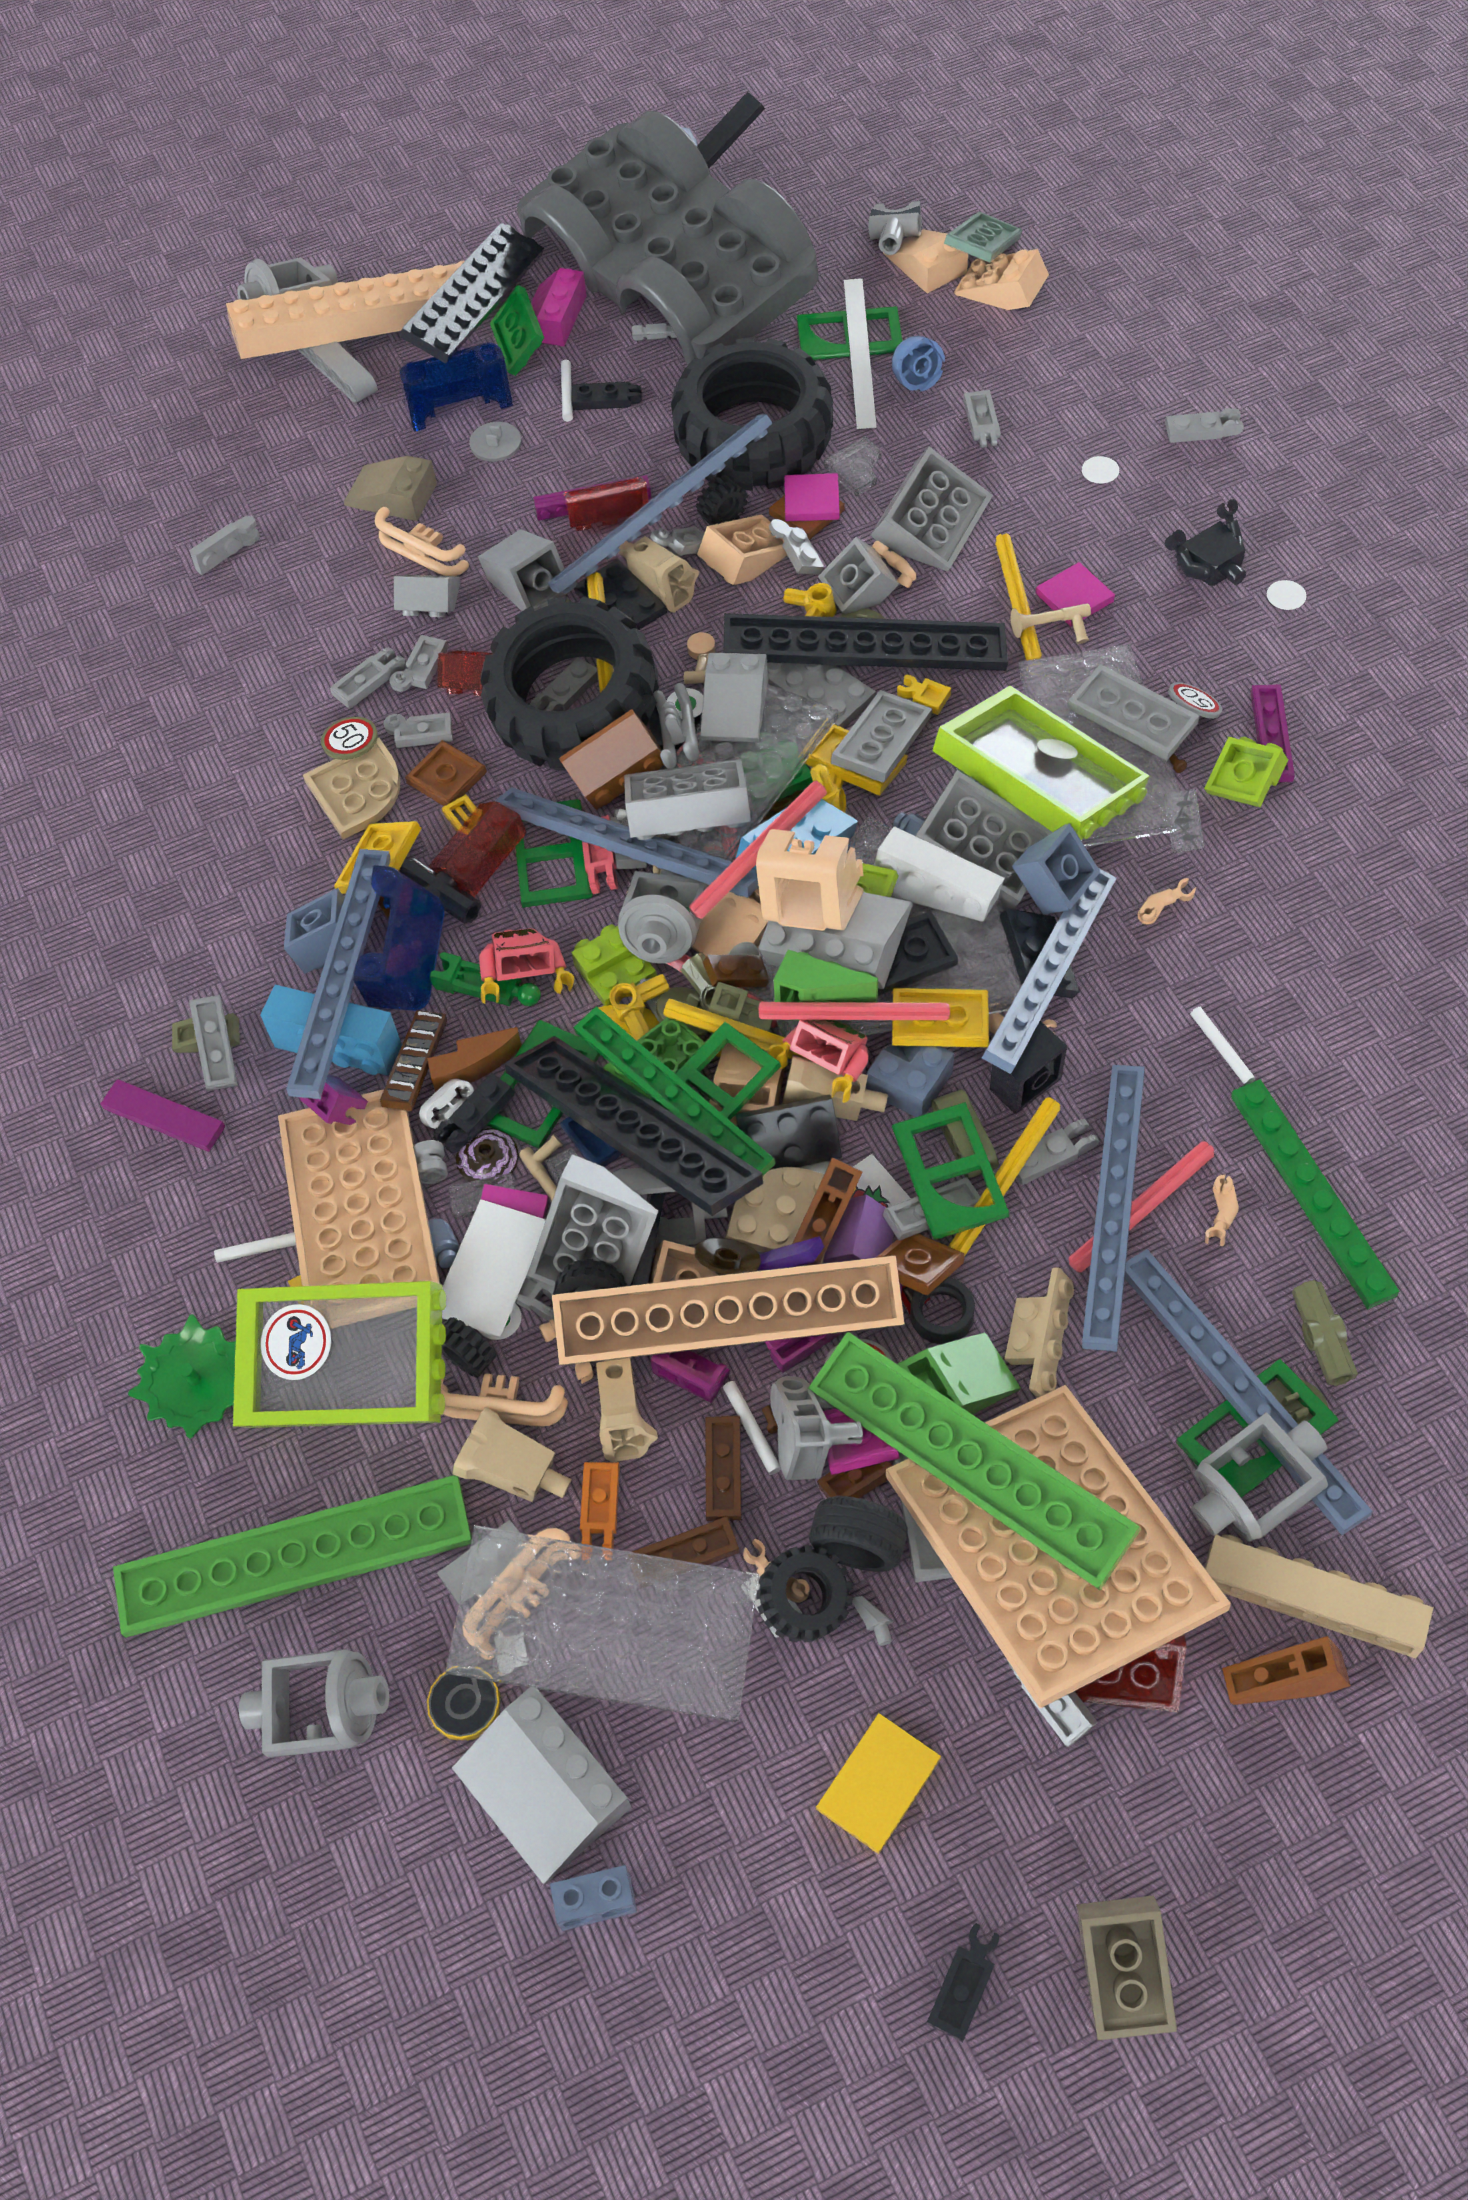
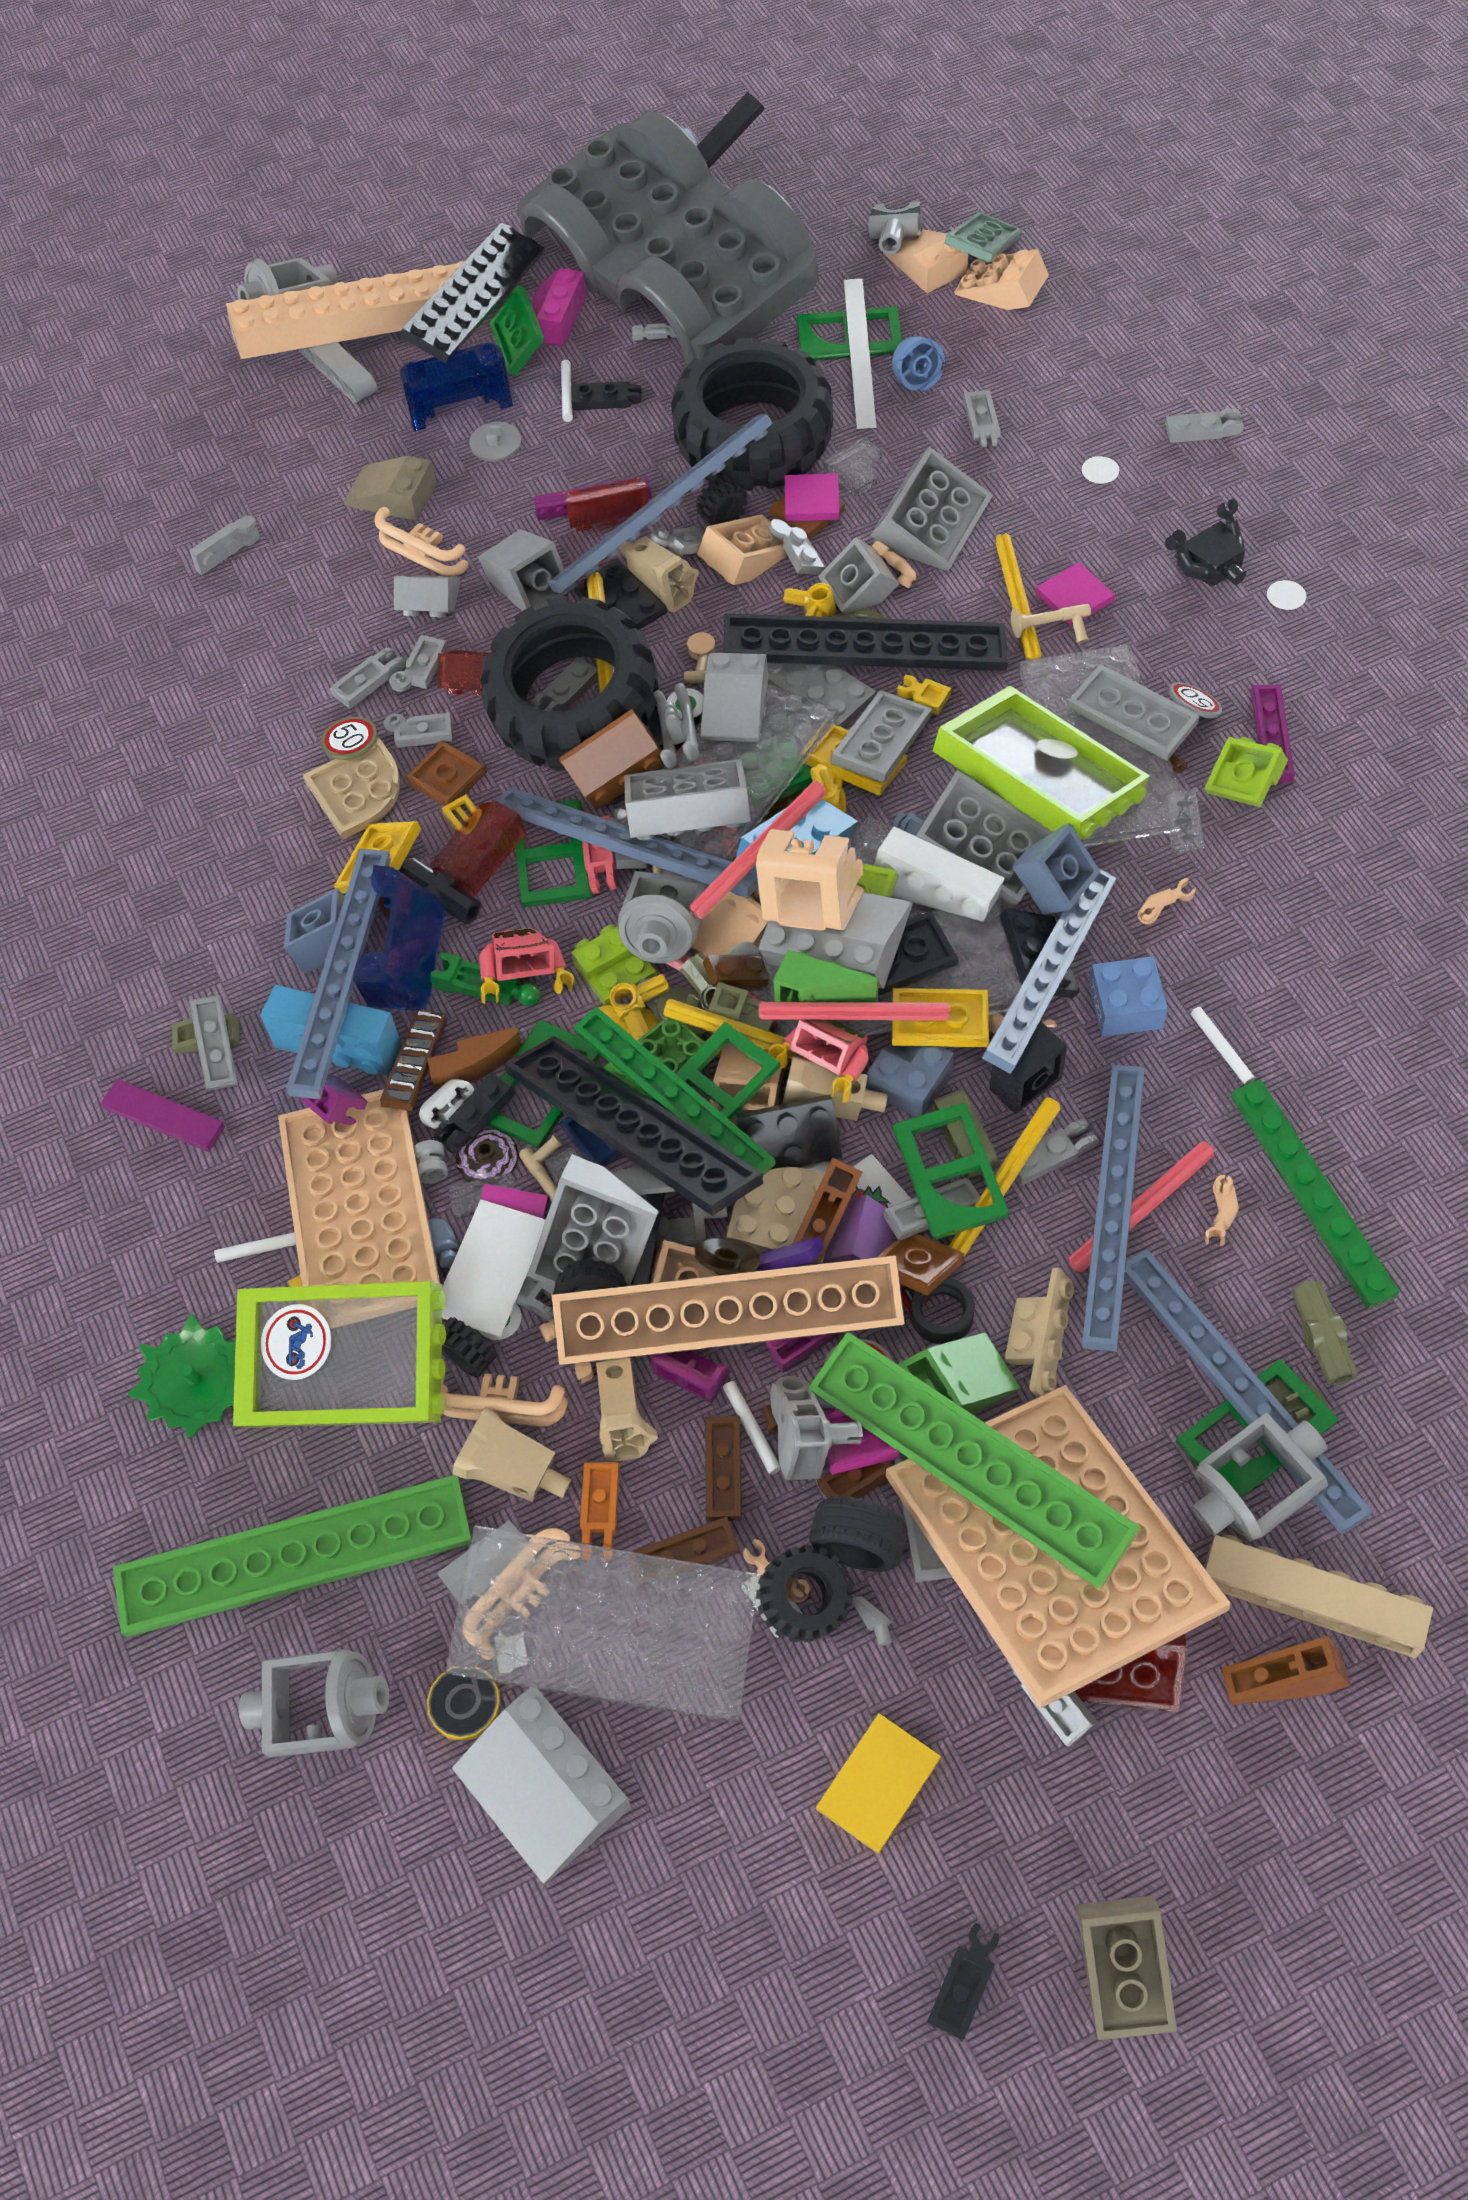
(593, 1898): sand blue brick -> none
(1127, 996): none -> medium blue brick

